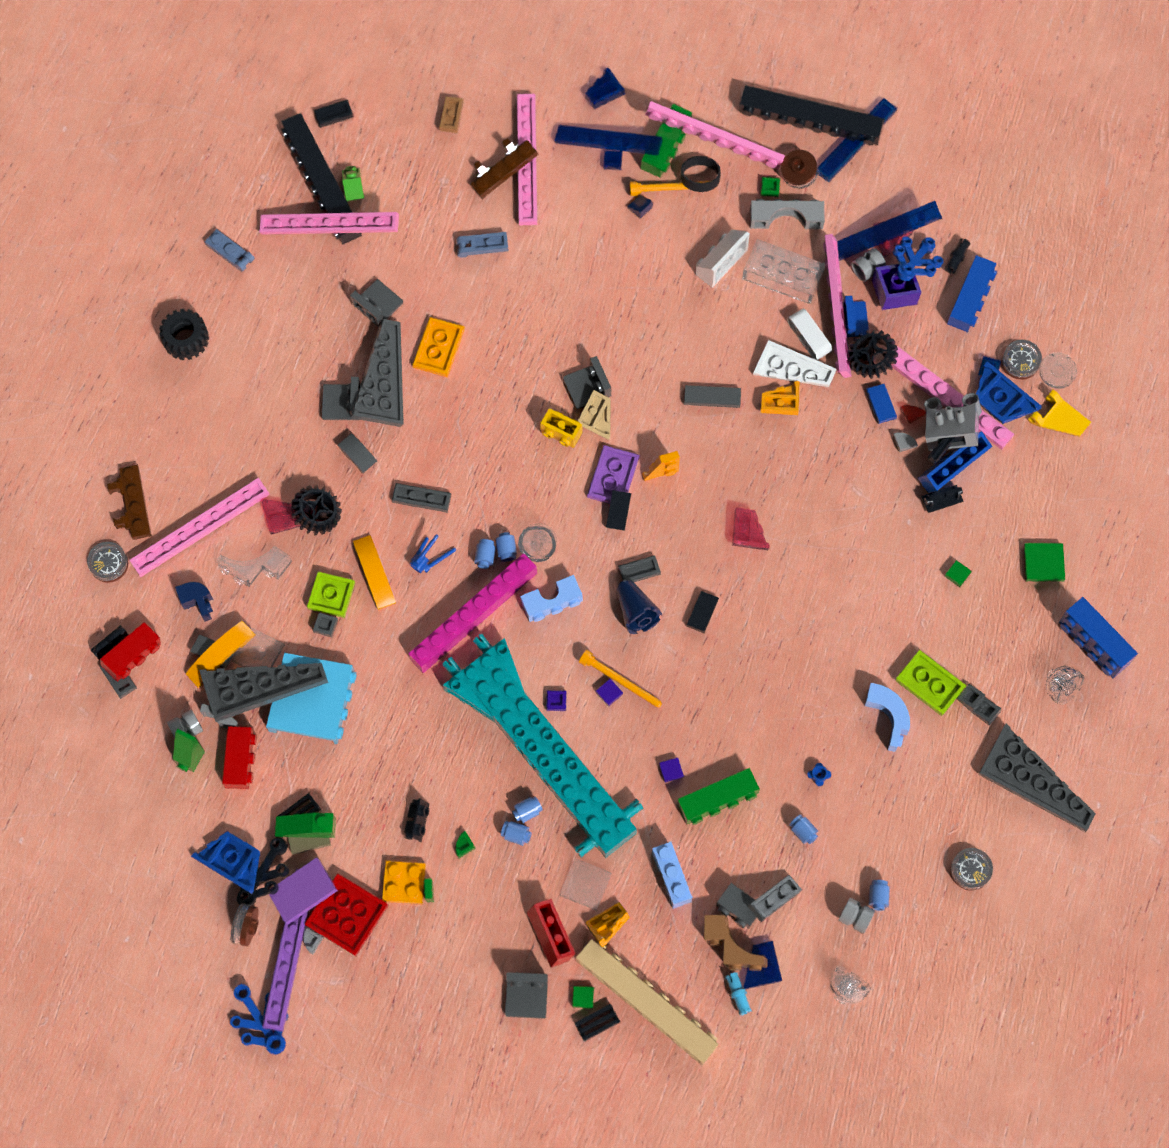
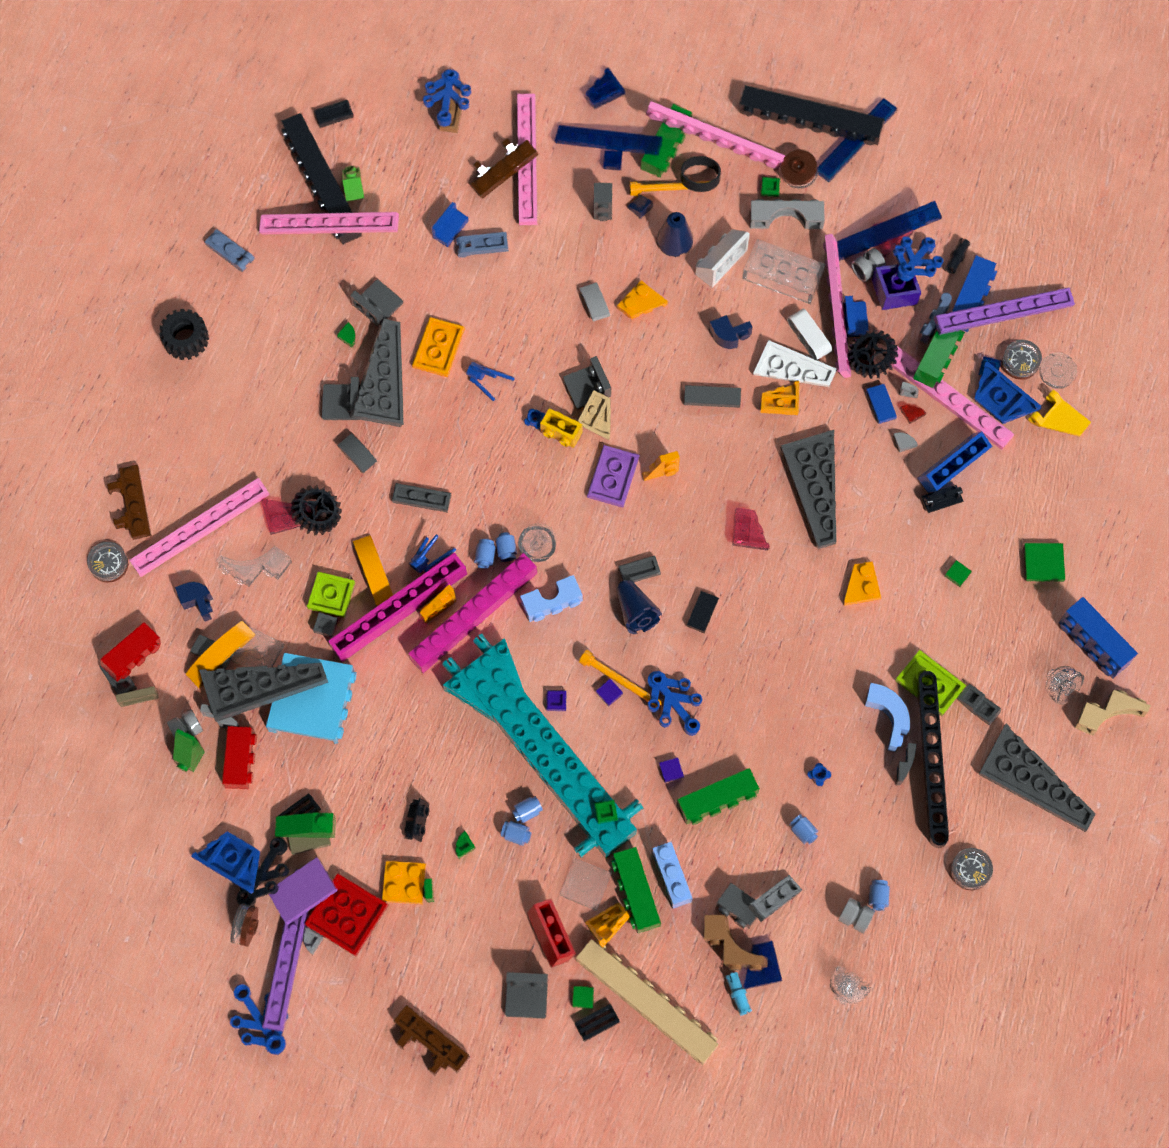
(109, 642): black hinge -> none
(137, 696): none -> dark tan tile
(347, 335): none -> green tile
(397, 607): none -> dark pink brick
(438, 604): none -> light orange wing
(444, 1051): none -> reddish brown hinge
(449, 79): none -> blue plant
(449, 225): none -> blue panel
(478, 371): none -> blue plant
(532, 413): none -> blue plate
(595, 302): none -> light grey slope
(602, 201): none -> dark grey brick
(606, 811): none -> green tile
(618, 510): black tile -> none
(636, 889): none -> green brick
(641, 300): none -> light orange wing
(673, 699): none -> blue plant
(675, 235): none -> dark blue cone
(729, 336): none -> dark blue brick
(813, 475): none -> dark grey wing
(862, 585): none -> light orange wing
(904, 767): none -> dark grey slope
(908, 390): none -> light grey tile
(928, 329): none -> sand blue plate
(932, 749): none -> black beam
(937, 357): none -> green brick
(951, 426): light grey piece -> none
(1004, 311): none -> medium lavender tile
(1118, 703): none -> tan arch

